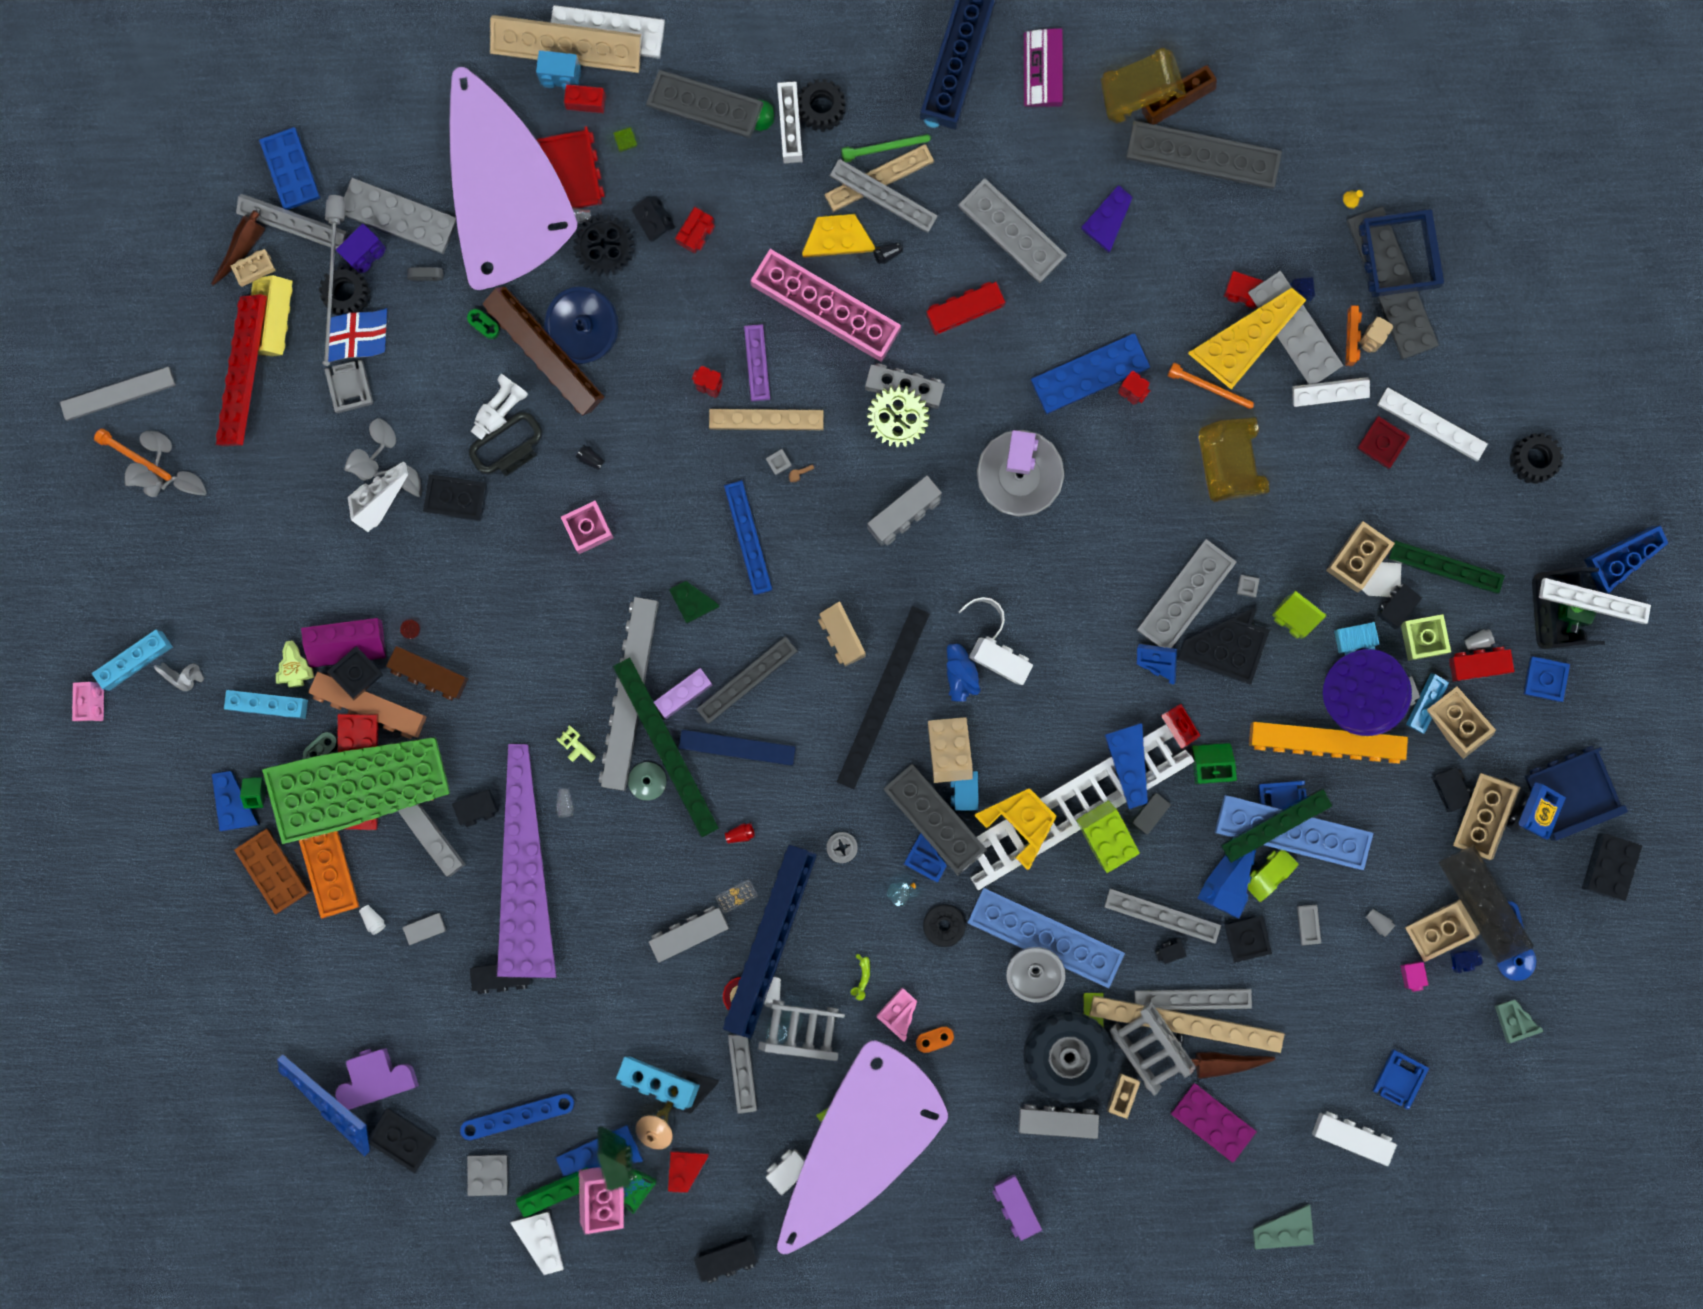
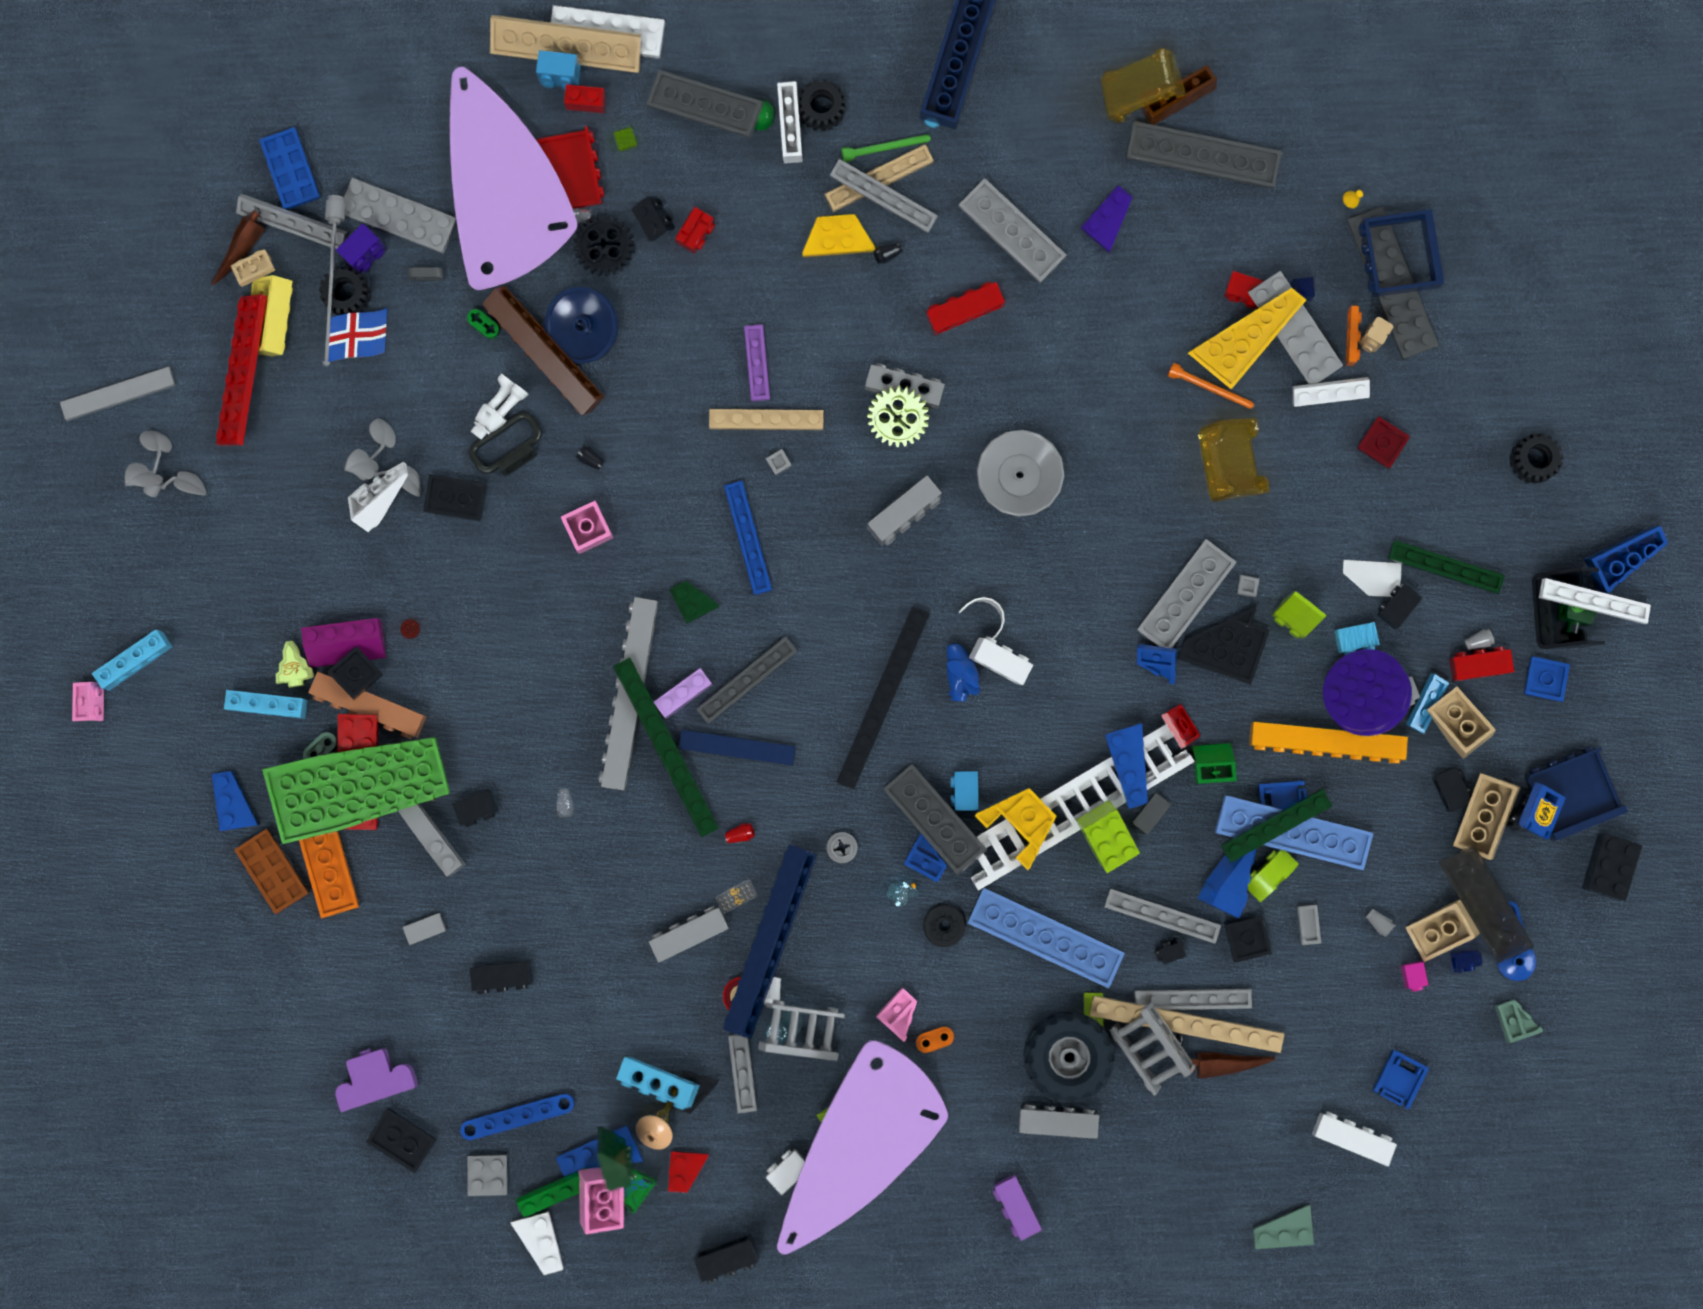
(104, 438): orange piece -> none
(184, 680): light grey hair -> none
(253, 793): green brick -> none
(329, 1107): blue wing -> none
(347, 384): light grey container -> none
(372, 920): white cone -> none
(426, 672): reddish brown brick -> none
(524, 914): medium lavender wing -> none
(579, 748): yellowish green arm -> none
(654, 788): sand green dish -> none
(707, 381): red brick -> none
(794, 475): medium nougat hand -> none
(825, 305): bright pink brick -> none
(841, 635): tan slope -> none
(865, 967): lime piece -> none
(950, 750): tan brick -> none
(1020, 452): lavender brick -> none
(1035, 985): light grey dish -> none
(1043, 68): magenta slope -> none
(1090, 373): blue plate -> none
(1123, 1095): tan brick -> none
(1134, 388): red brick -> none
(1213, 1122): magenta plate -> none
(1360, 557): tan brick -> none
(1425, 637): yellowish green brick -> none
(1432, 424): white plate -> none

